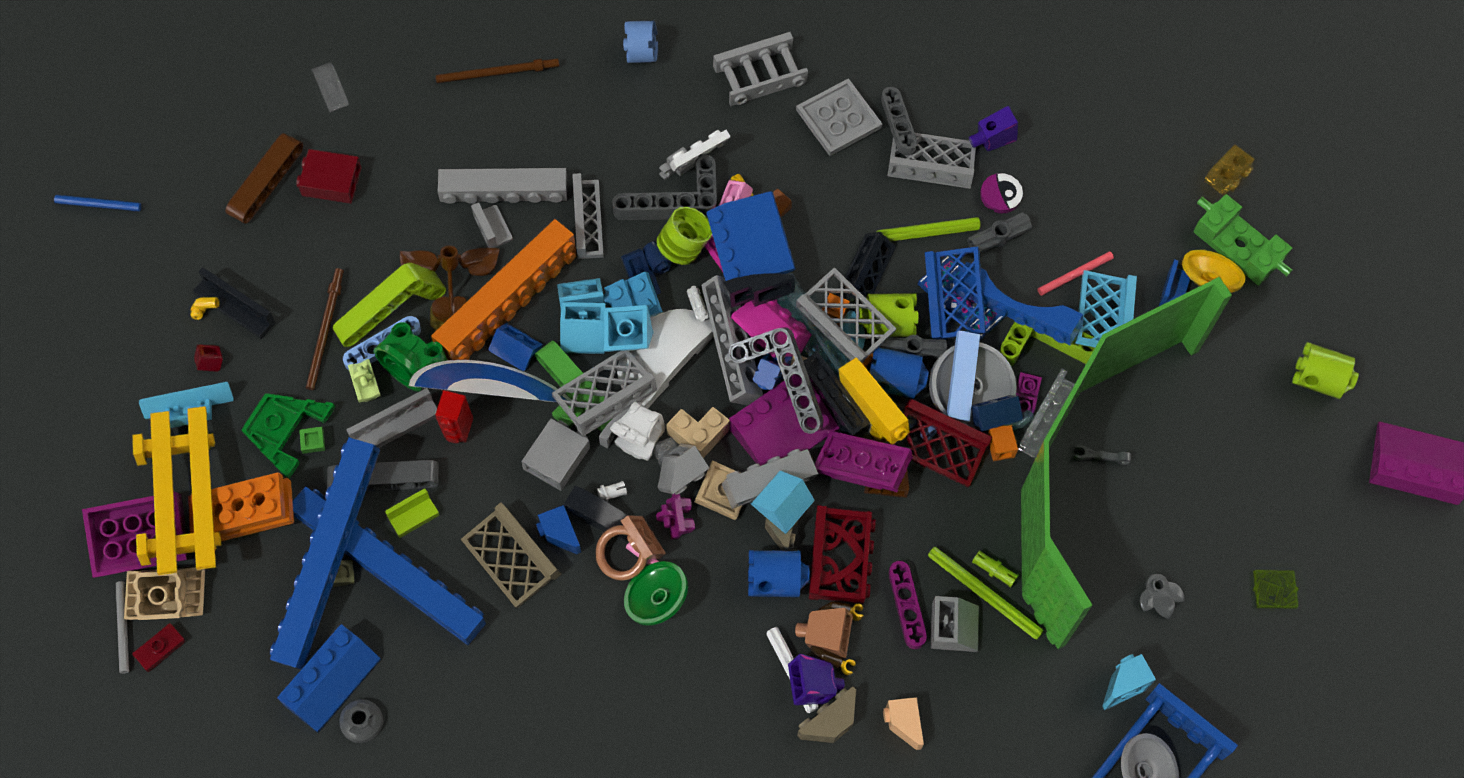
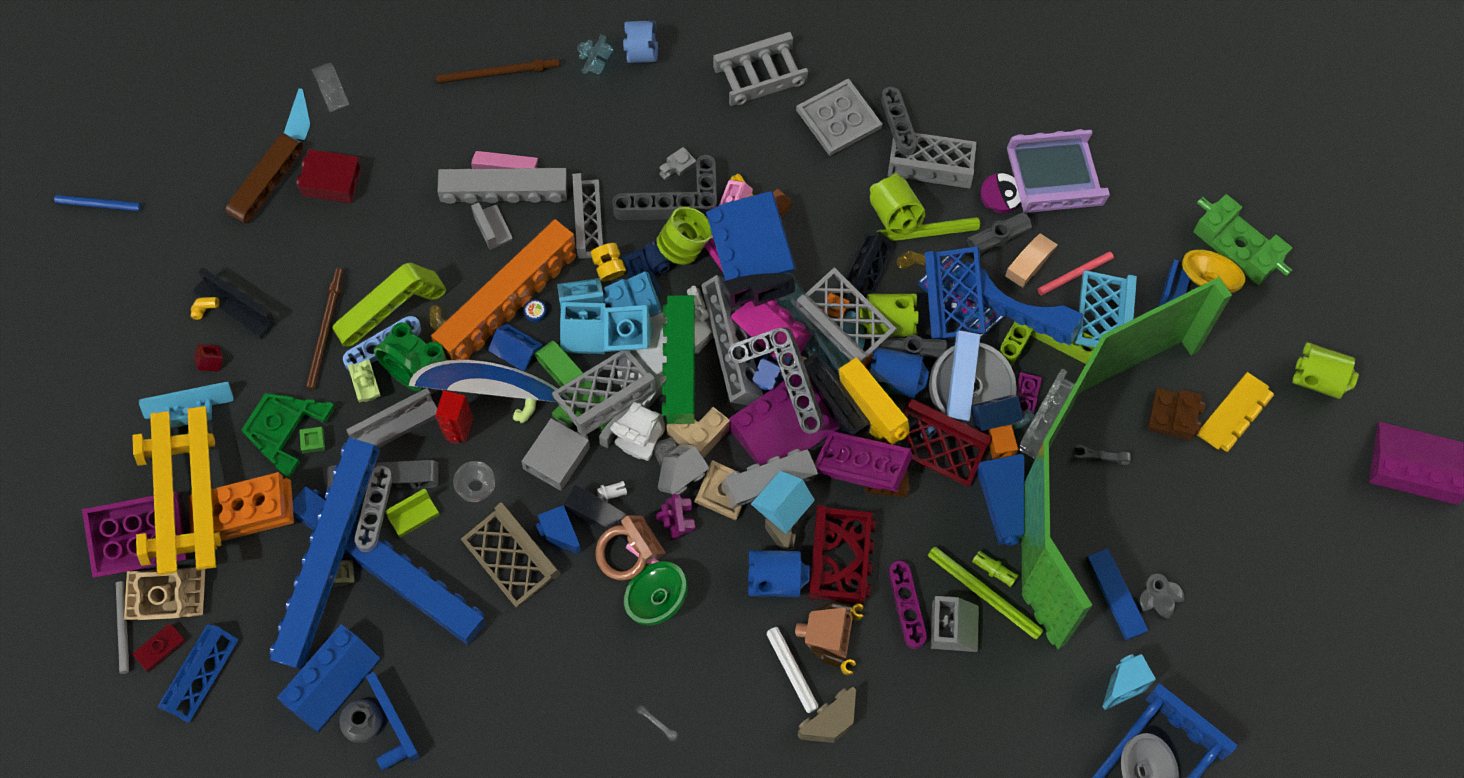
(190, 669): none -> blue fence
(298, 120): none -> medium azure sticker
(373, 508): none -> light grey beam
(406, 748): none -> blue piece
(470, 472): none -> clear piece
(478, 261): reddish brown plant -> none
(489, 160): none -> bright pink slope
(528, 410): none -> yellowish green arm
(535, 311): none -> tile
(586, 50): none -> clear light blue hips
(612, 268): none -> yellow wheel
(672, 735): none -> clear hinge
(680, 360): none -> green brick
(715, 139): white wing -> none
(813, 680): dark purple torso -> none
(897, 205): none -> lime cylinder
(905, 720): light nougat slope -> none
(910, 258): none -> clear yellow arm
(996, 130): dark purple torso -> none
(1004, 494): none -> blue slope
(1030, 260): none -> light nougat slope
(1055, 171): none -> panel
(1117, 594): none -> blue tile
(1176, 413): none -> reddish brown plate
(1227, 168): clear yellow brick -> none
(1236, 413): none -> yellow windscreen
(1275, 589): clear neon green piece -> none

